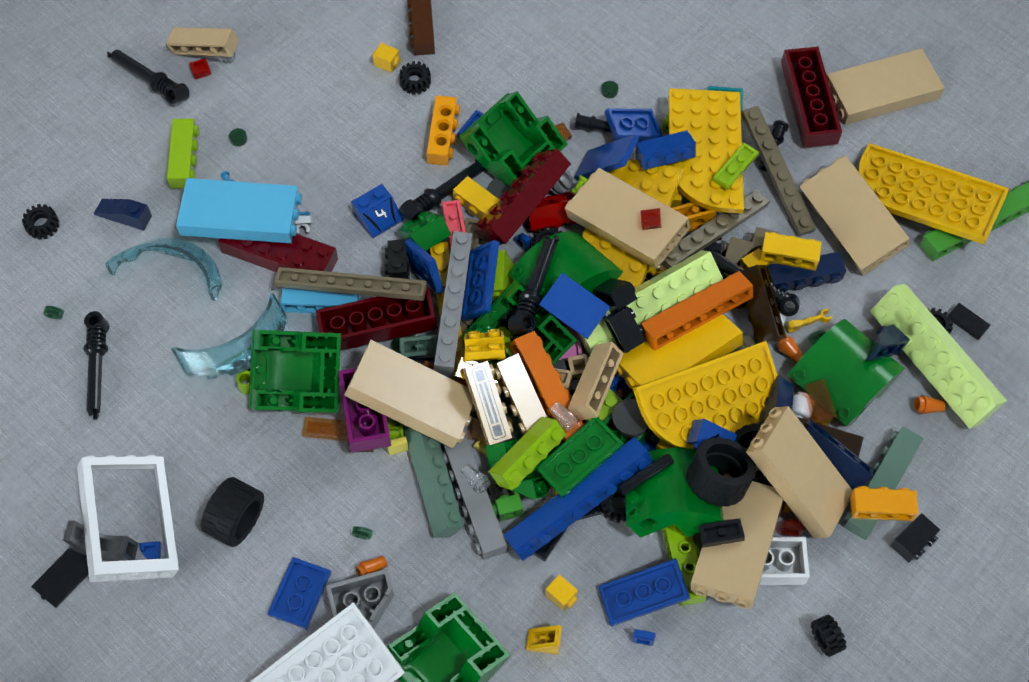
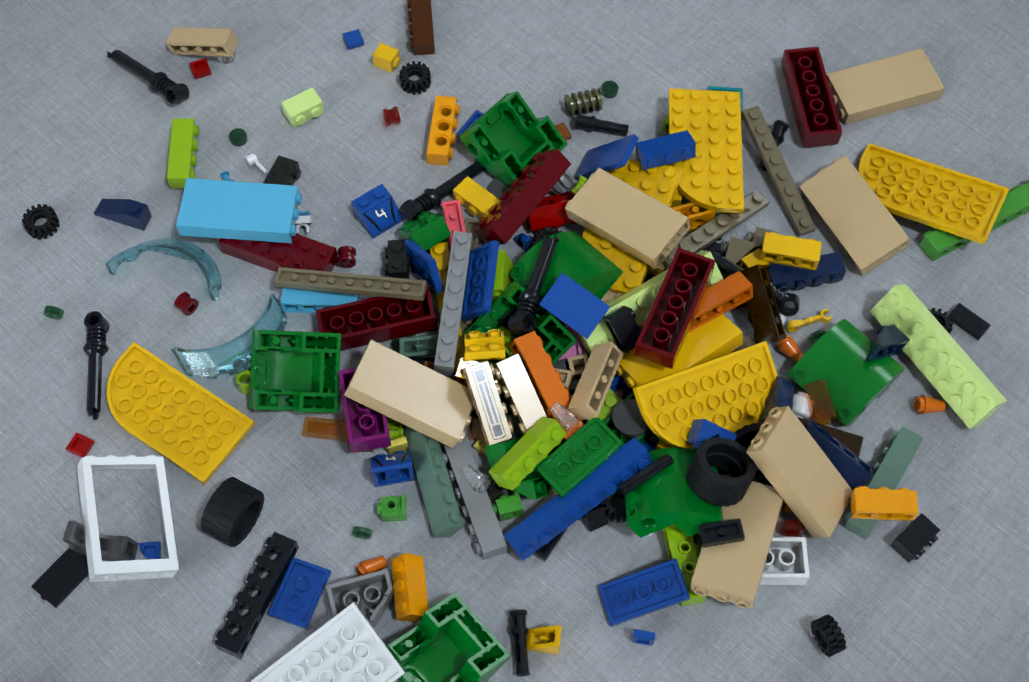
(80, 445): none -> red tile
(173, 413): none -> yellow plate
(186, 303): none -> dark red wheel
(238, 644): none -> black brick
(252, 159): none -> white hand
(283, 172): none -> pearl dark grey brick
(303, 107): none -> yellowish green brick
(346, 256): none -> dark red wheel
(353, 39): none -> blue tile
(391, 116): none -> clear red wheel
(392, 468): none -> blue slope
(398, 513): none -> bright green brick
(409, 587): none -> light orange brick
(519, 632): none -> black pin
(562, 593): yellow brick -> none
(581, 101): none -> olive piece
(596, 518): none -> black tile
(615, 293): black piece -> none
(628, 121): blue tile -> none
(651, 219): clear red tile -> none
(674, 308): none -> dark red brick
(735, 166): lime tile -> none

